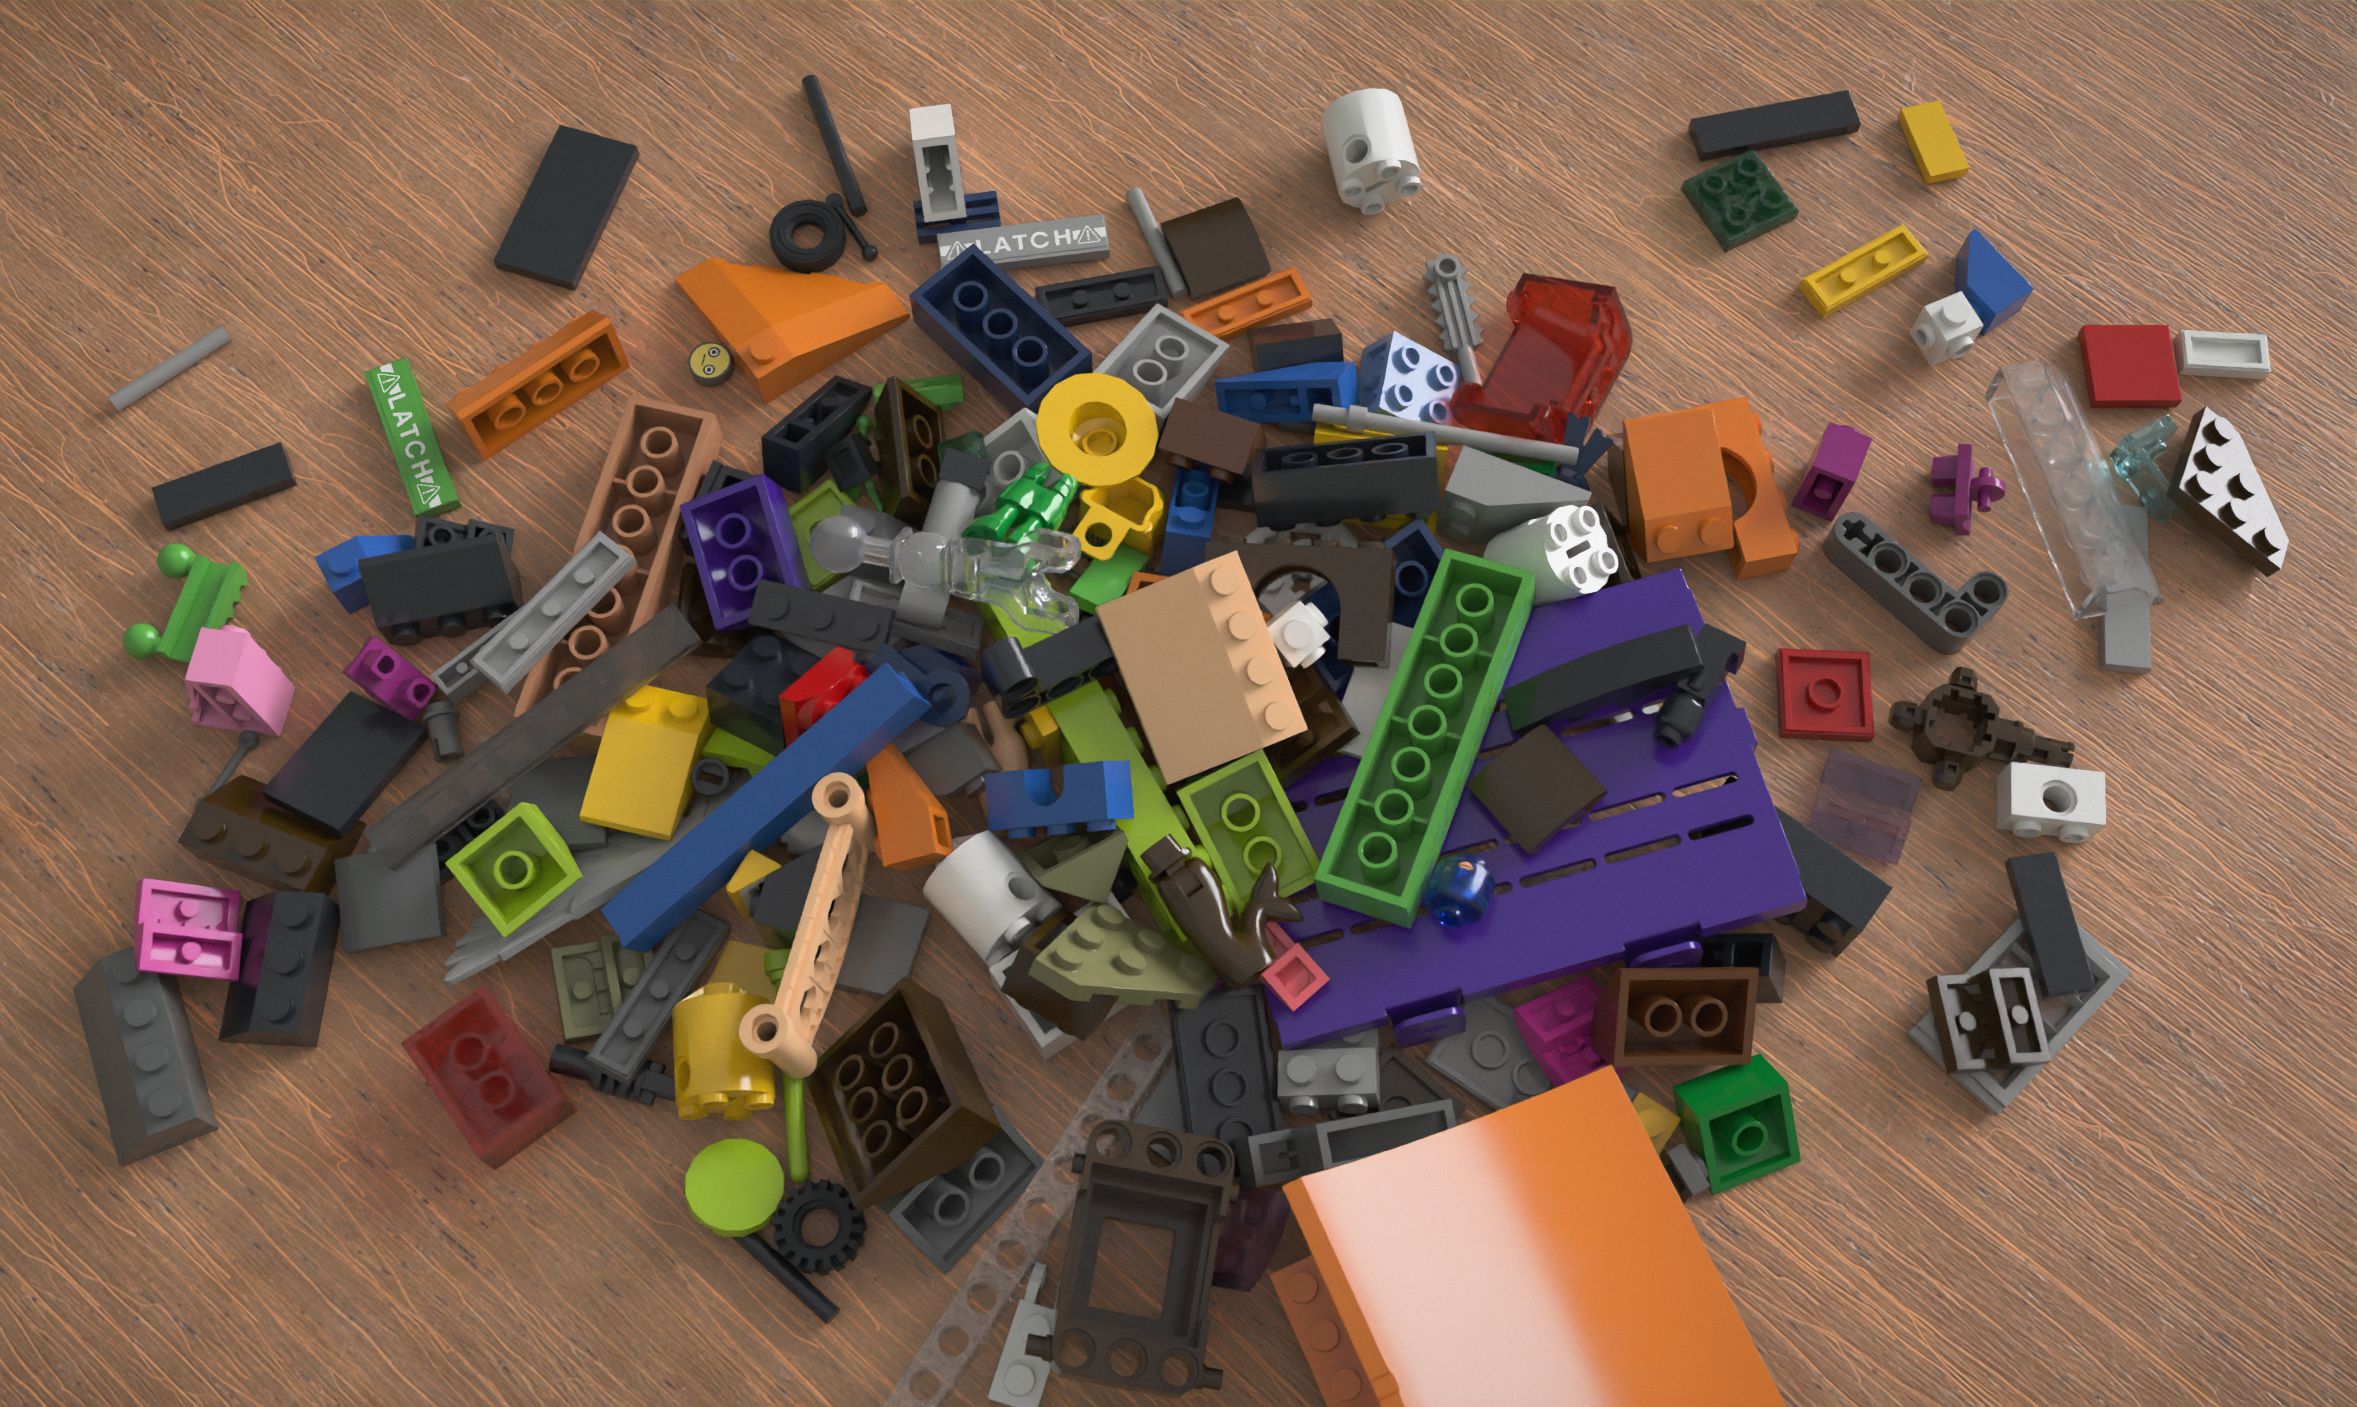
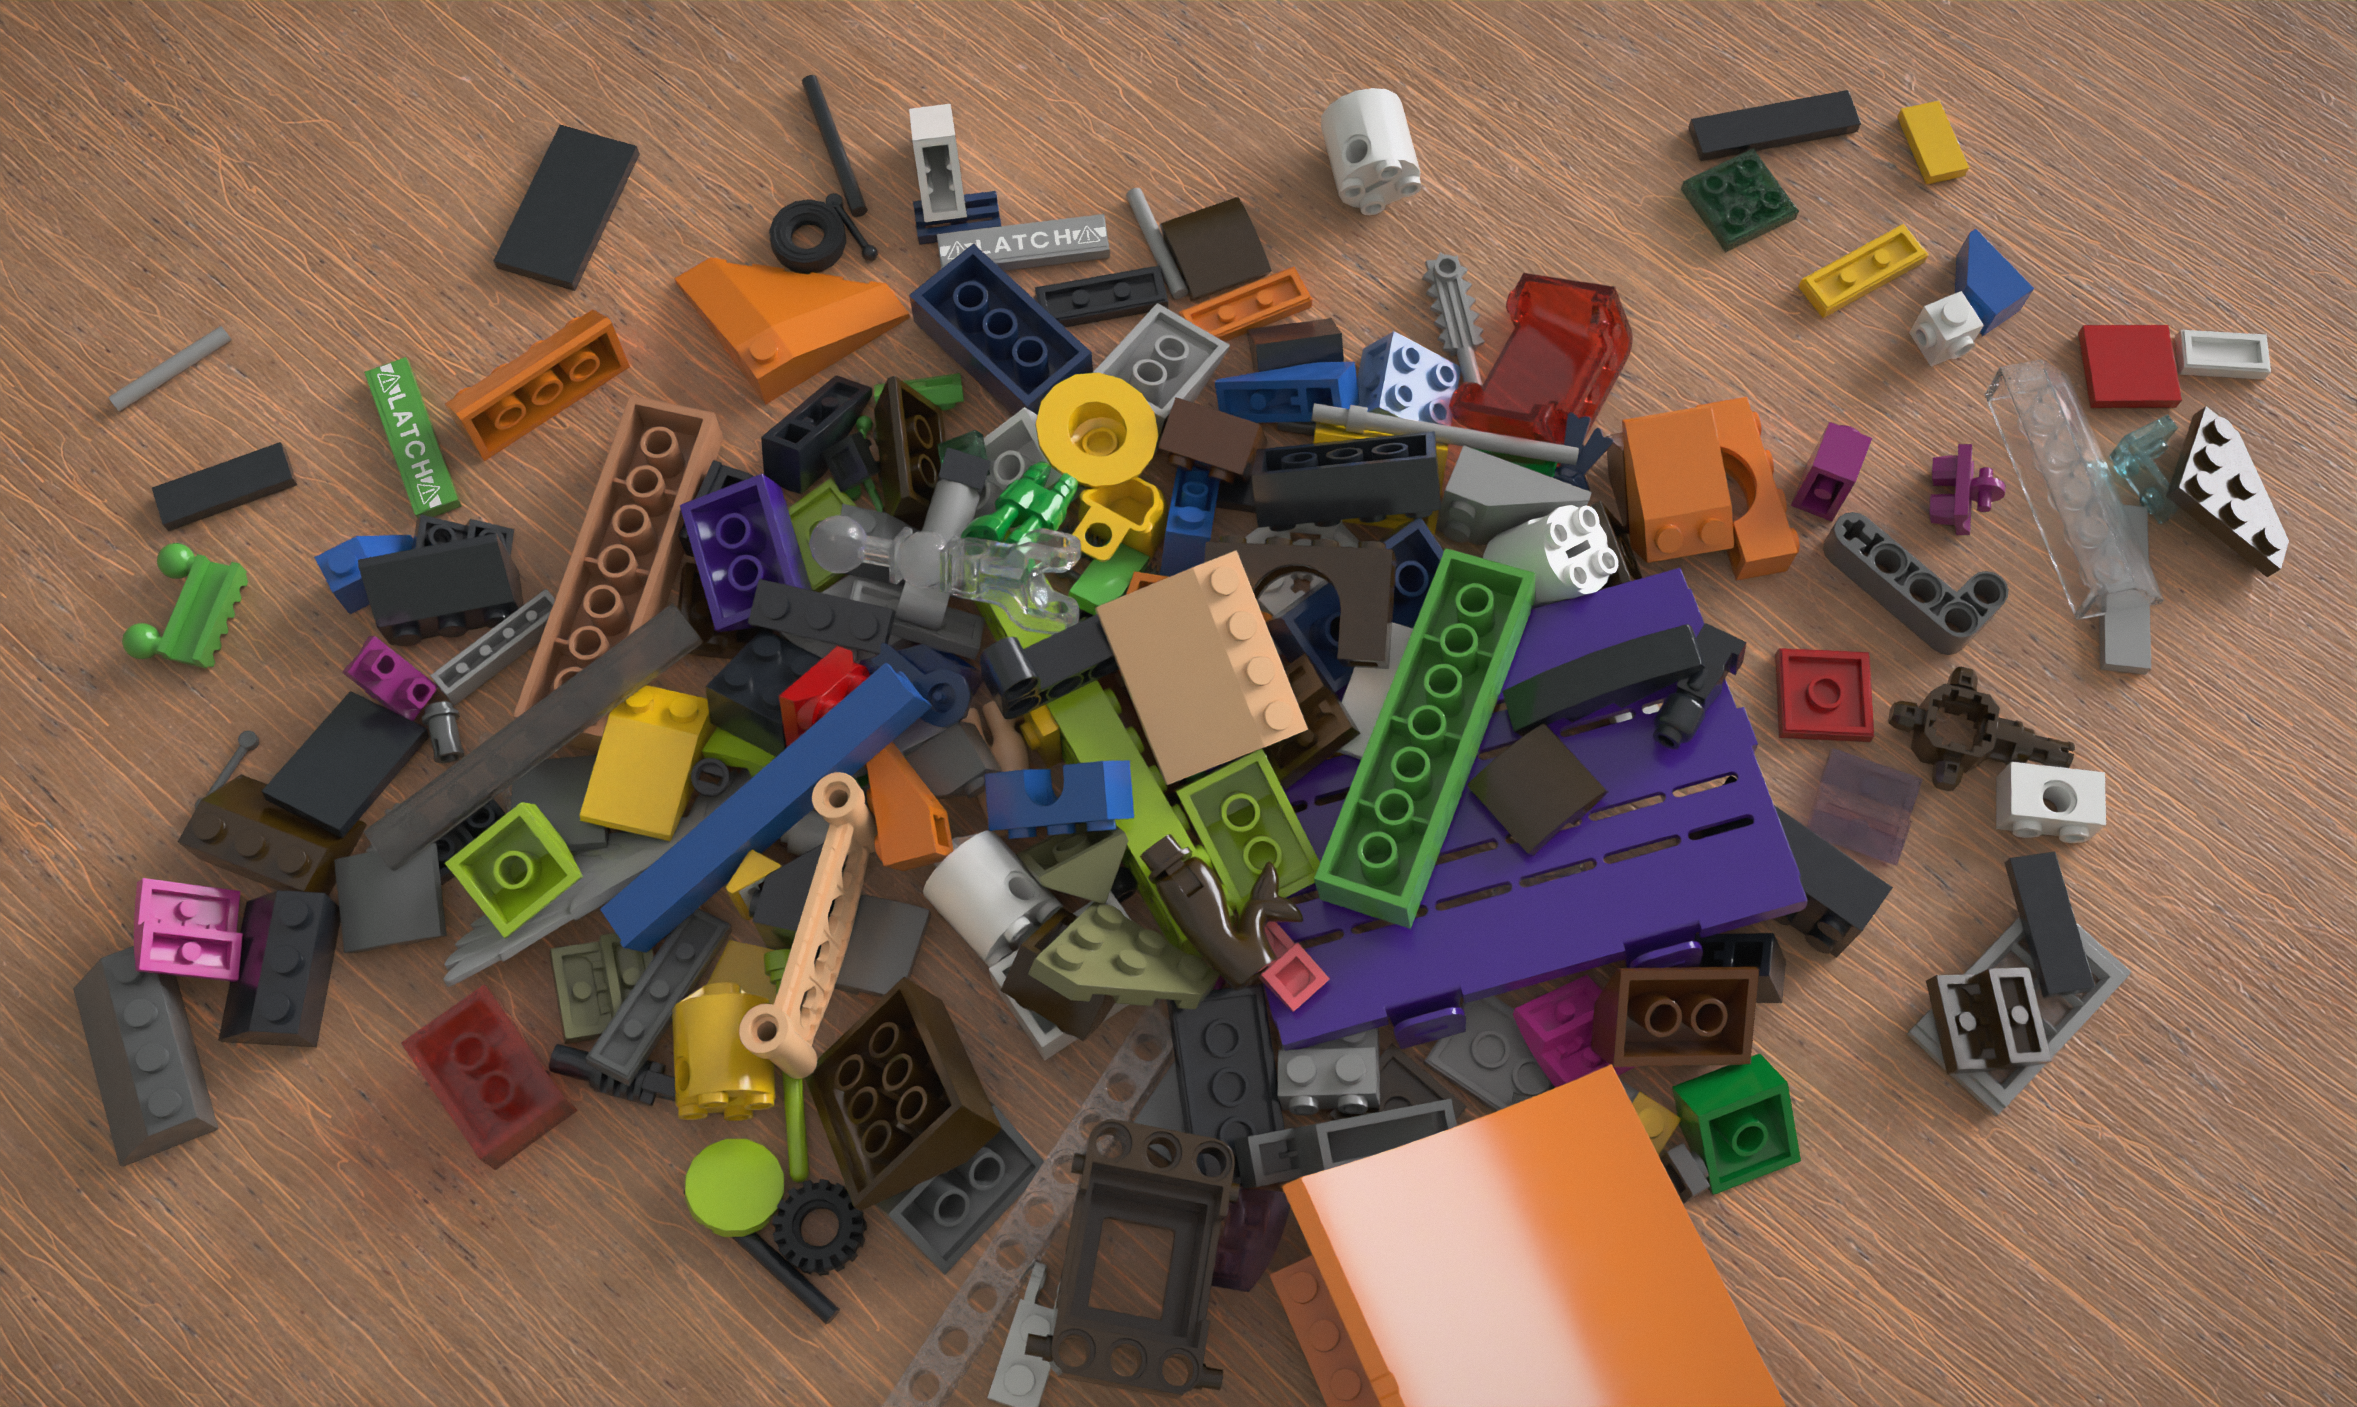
(236, 684): bright pink wedge -> none
(552, 612): light grey tile -> none
(711, 364): tile -> none
(1298, 633): white brick -> none
(1460, 890): clear blue head -> none

